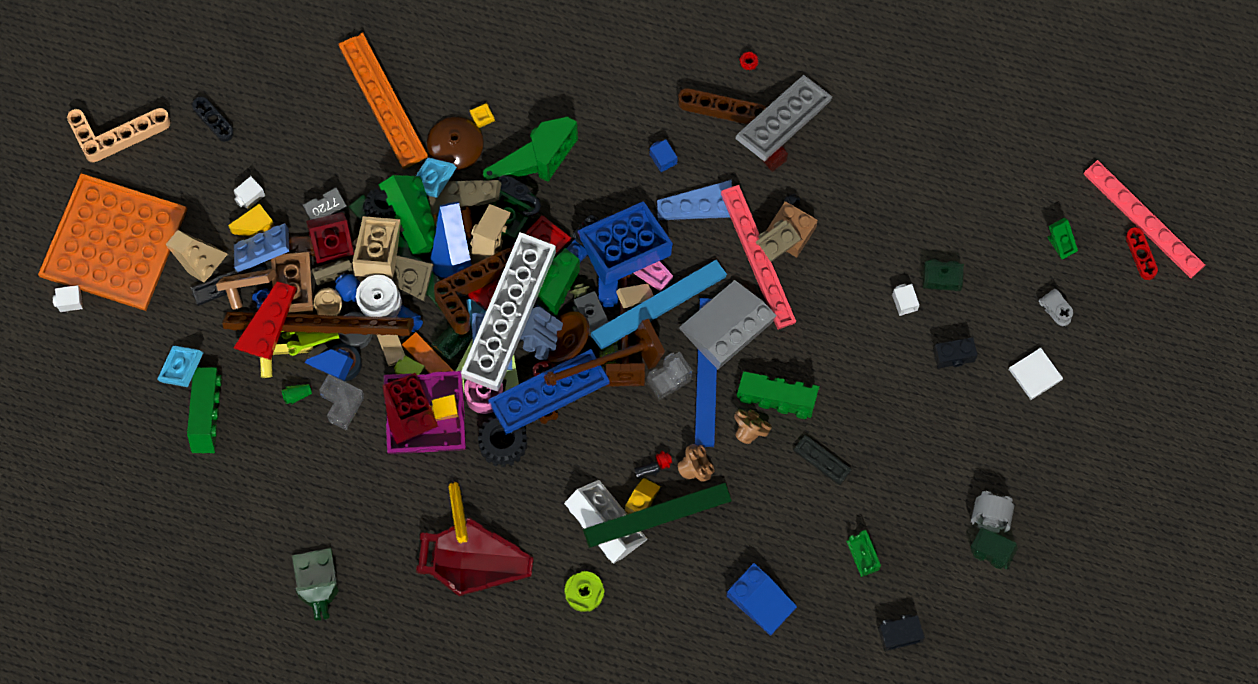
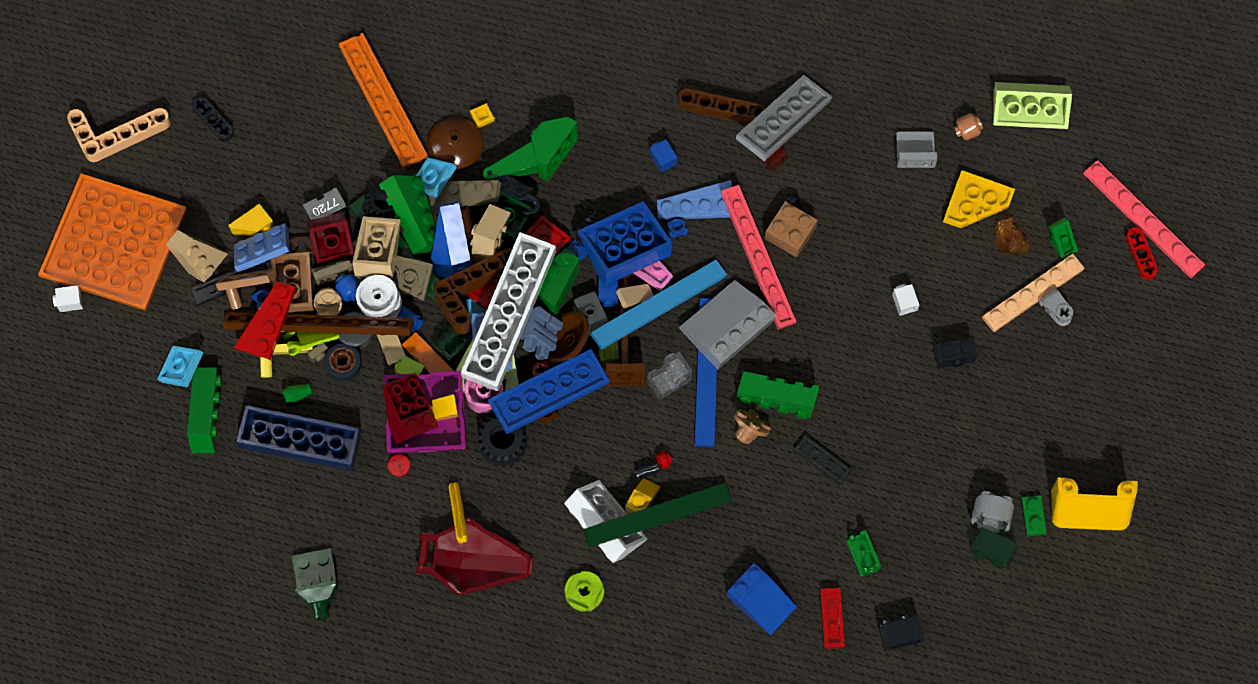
(248, 193): white brick -> none
(299, 438): none -> dark blue brick
(332, 362): blue slope -> none
(345, 400): clear brick -> none
(399, 465): none -> red piece
(579, 290): olive plate -> none
(646, 342): reddish brown tile -> none
(677, 223): none -> blue plate
(696, 464): medium nougat plate -> none
(749, 55): red plate -> none
(778, 239): dark tan bracket -> none
(832, 618): none -> red plate
(915, 150): none -> light grey bracket
(943, 275): clear green brick -> none
(968, 126): none -> nougat head
(976, 199): none -> yellow plate
(1009, 238): none -> clear orange hair
(1031, 105): none -> yellowish green slope
(1033, 292): none -> light nougat plate
(1033, 515): none -> green plate
(1035, 373): white tile -> none
(1089, 510): none -> yellow windscreen

